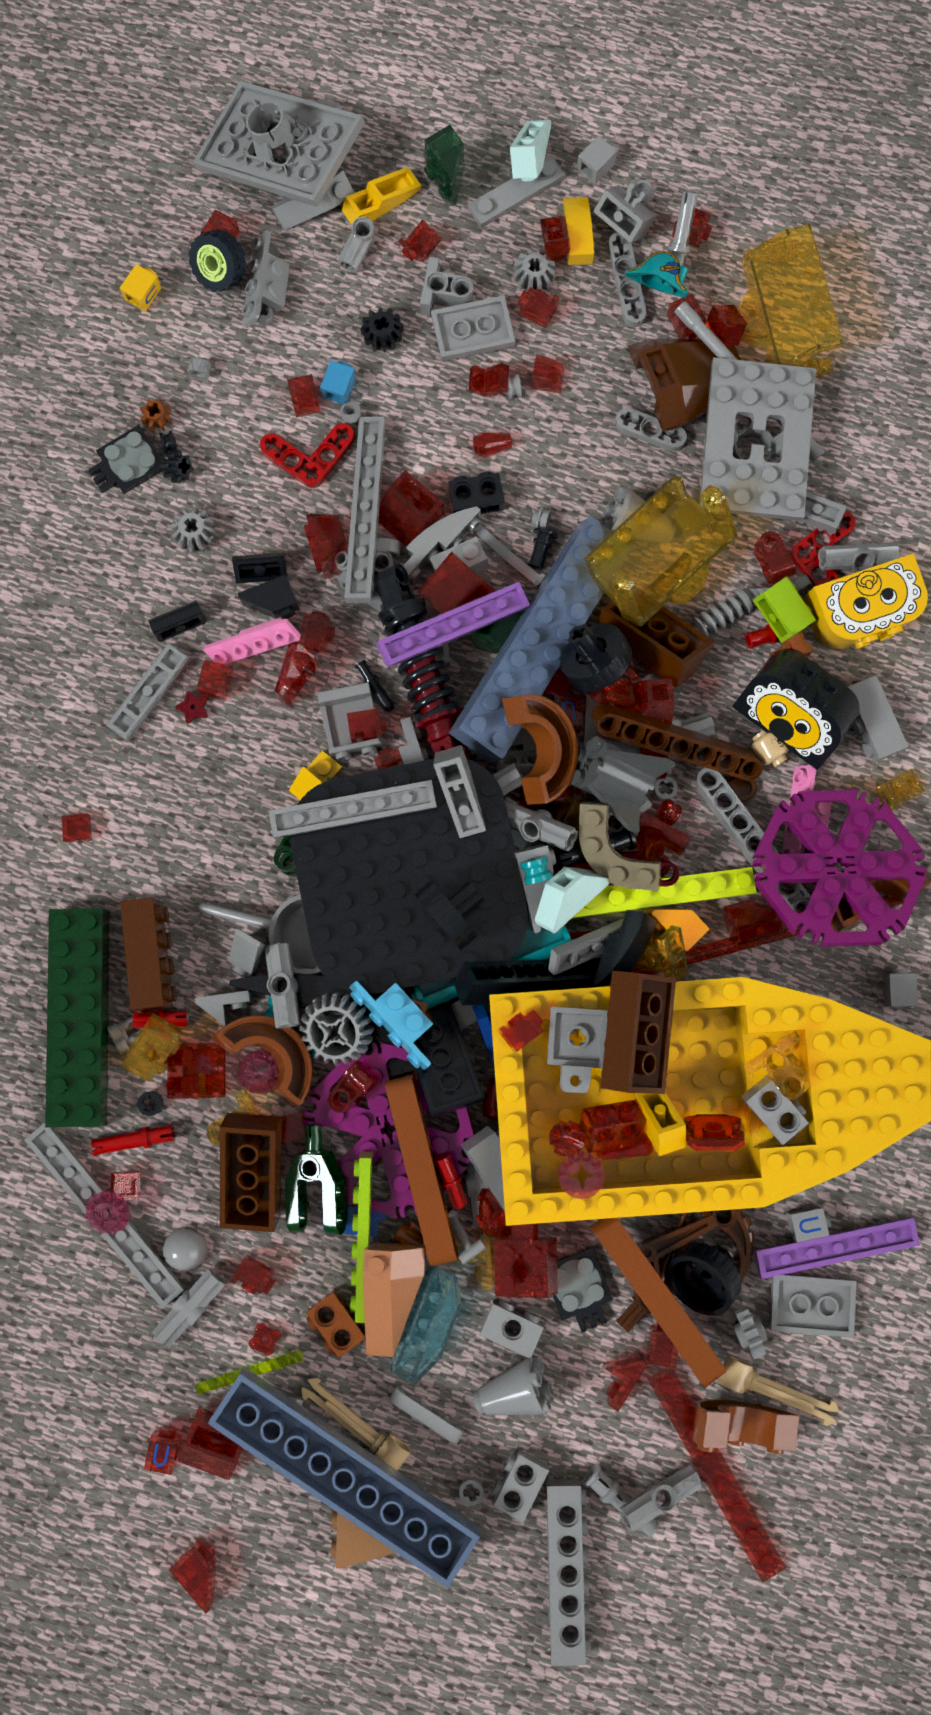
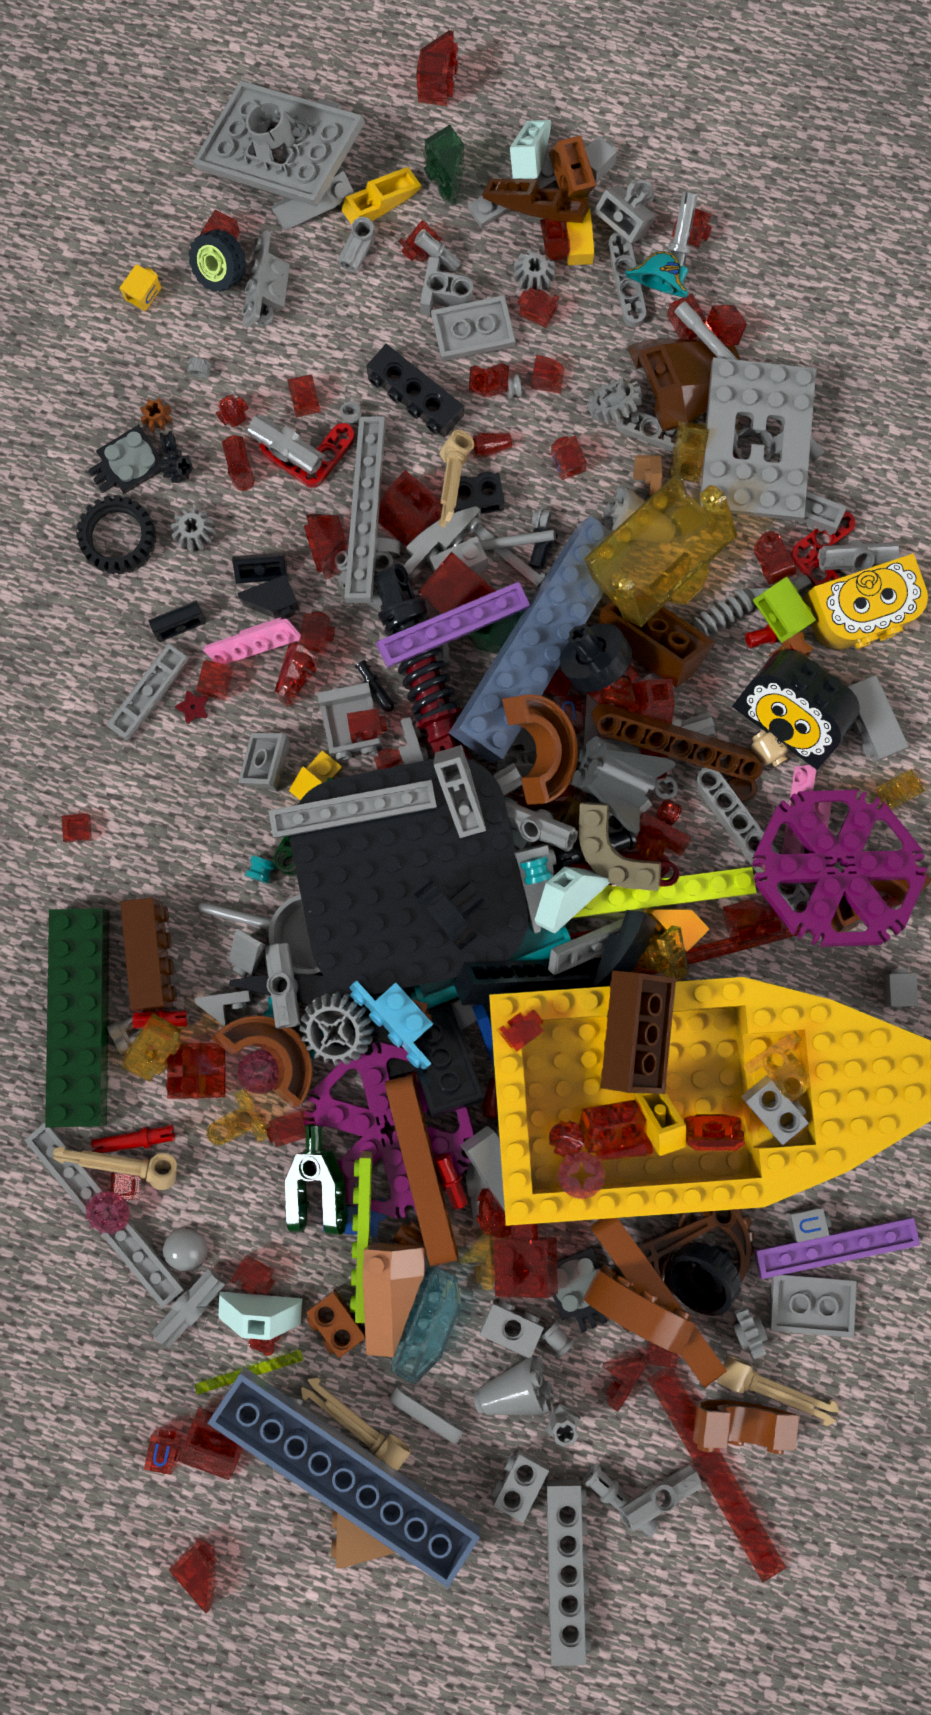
(103, 508): none -> black tyre
(142, 1106): black bush -> none
(143, 1168): none -> tan piece
(232, 410): none -> clear red gear
(238, 462): none -> clear red piece
(250, 1172): reddish brown brick -> none
(259, 1315): none -> light aqua slope
(260, 869): none -> teal wheel
(265, 760): none -> light grey slope
(285, 444): none -> light grey piece
(338, 382): dark azure brick -> none
(355, 1084): clear red piece -> none
(382, 329): black gear -> none
(389, 363): none -> black brick
(437, 69): none -> clear red slope
(437, 250): none -> light grey axle
(455, 454): none -> tan piece
(470, 1249): light grey piece -> none
(477, 1484): light grey bush -> none
(516, 540): none -> light grey bar
(527, 198): none -> reddish brown slope
(557, 1339): none -> light grey bush
(563, 1424): none -> light grey piece
(568, 457): none -> clear red brick
(572, 168): none -> dark orange brick
(572, 1058): light grey plate -> none
(615, 400): none -> light grey gear
(638, 1311): none -> dark orange brick
(650, 470): none -> medium nougat bracket
(689, 451): none -> clear yellow brick
(789, 302): clear yellow piece -> none

